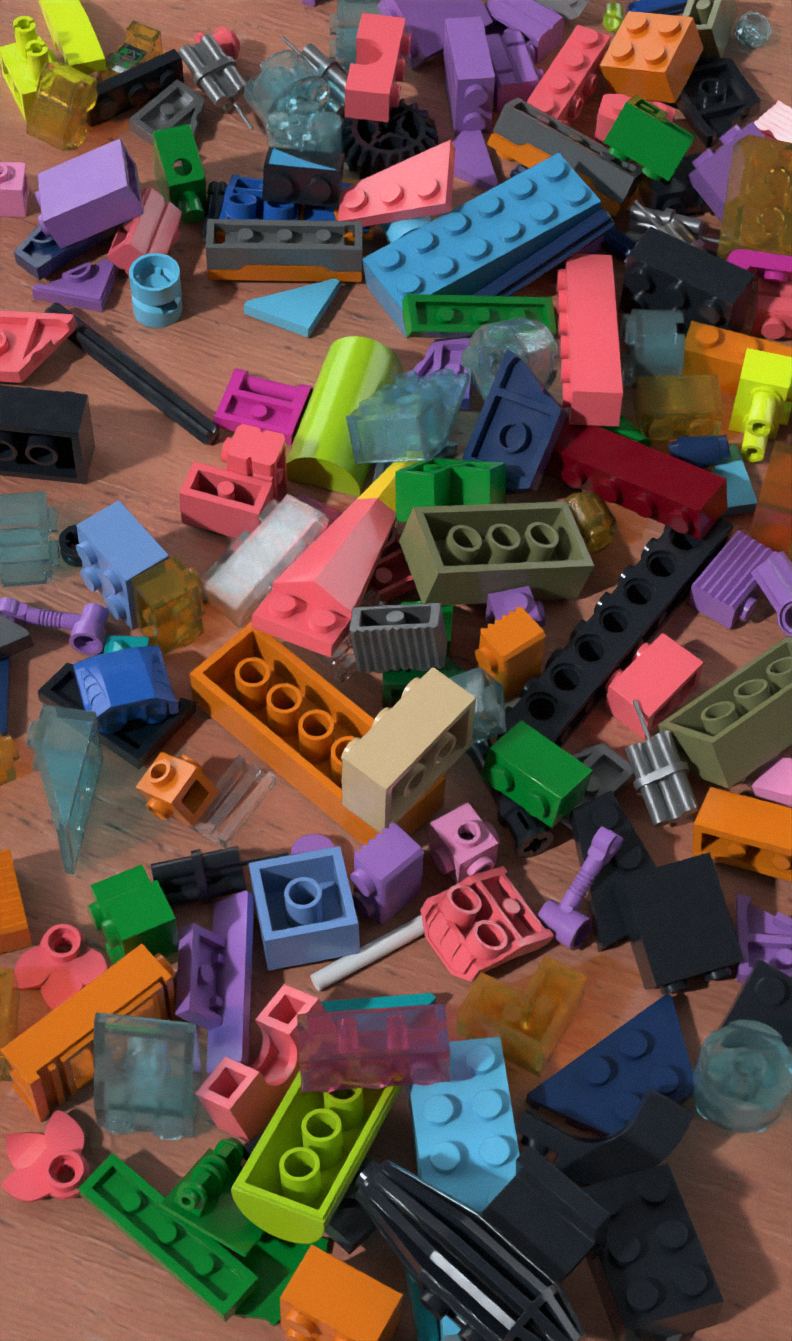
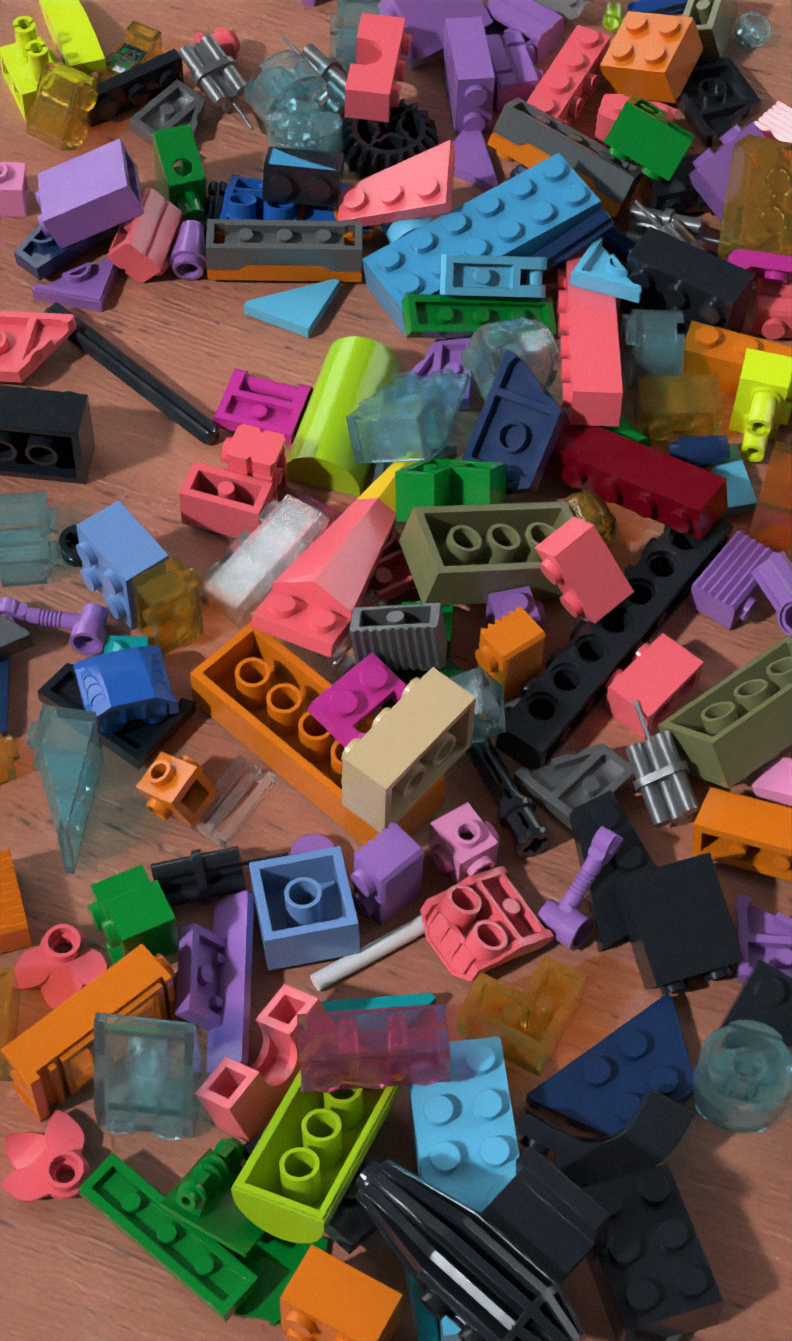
(156, 290): medium azure wheel -> none
(189, 251): none -> medium lavender cone
(356, 698): none -> dark pink plate
(491, 275): none -> medium azure plate
(536, 774): green brick -> none
(583, 570): none -> coral brick
(604, 274): none -> medium azure tile

